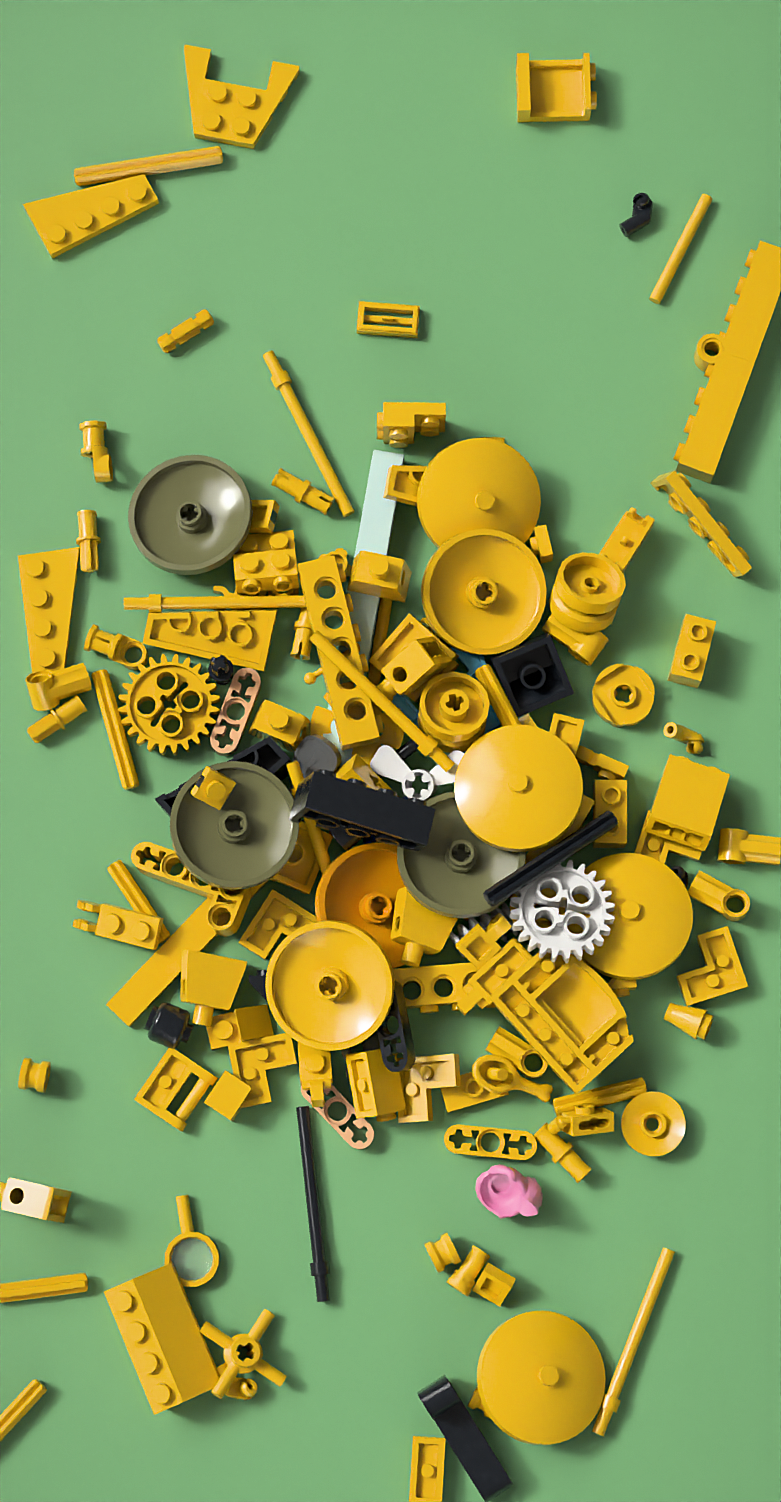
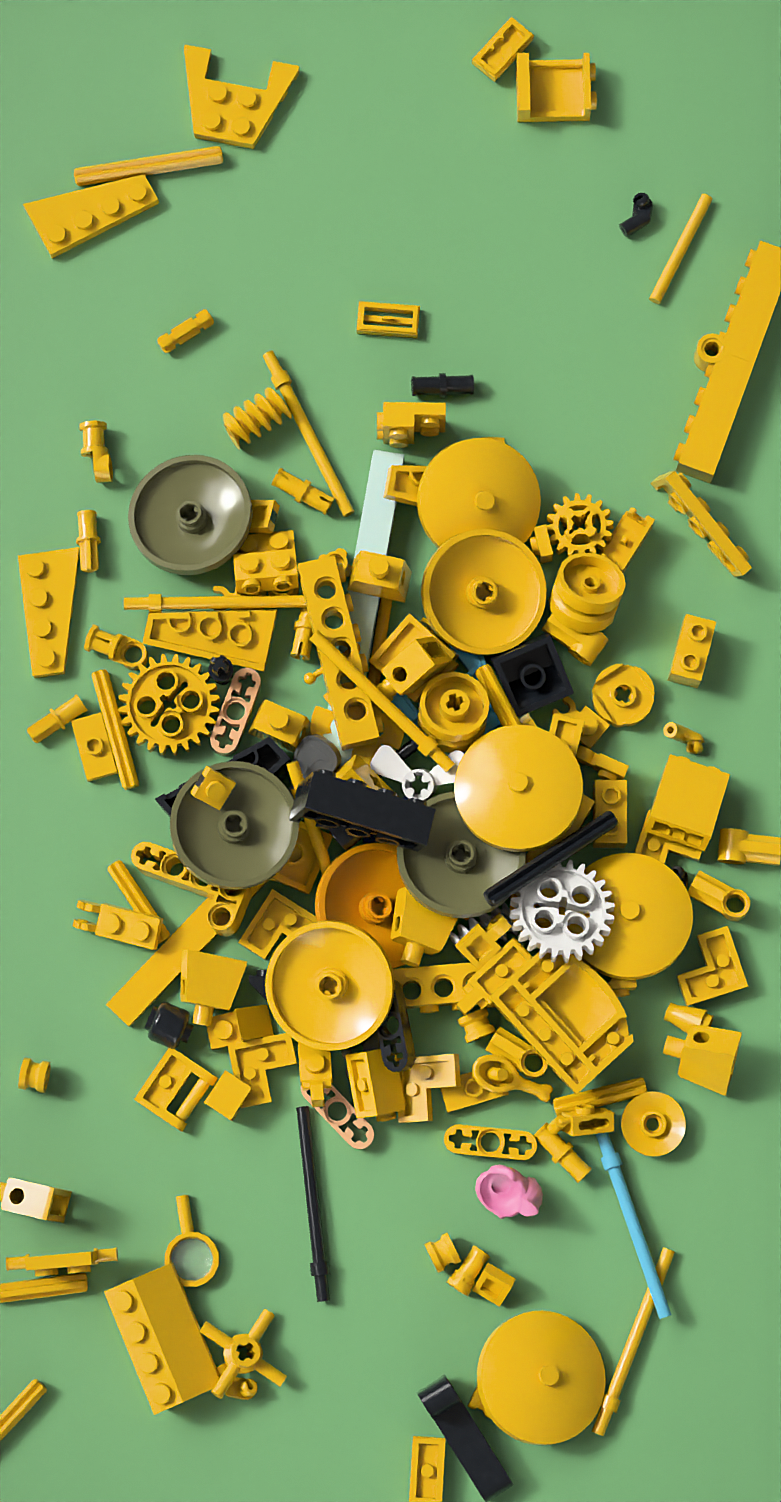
(50, 687): yellow piece -> none
(74, 1262): none -> yellow plate
(94, 747): none -> yellow plate
(255, 416): none -> yellow piece
(442, 385): none -> black pin
(476, 1025): none -> yellow wheel
(502, 49): none -> yellow plate
(586, 514): none -> yellow gear
(593, 726): none -> yellow plate
(611, 1161): none -> medium azure bar
(706, 1056): none -> yellow torso

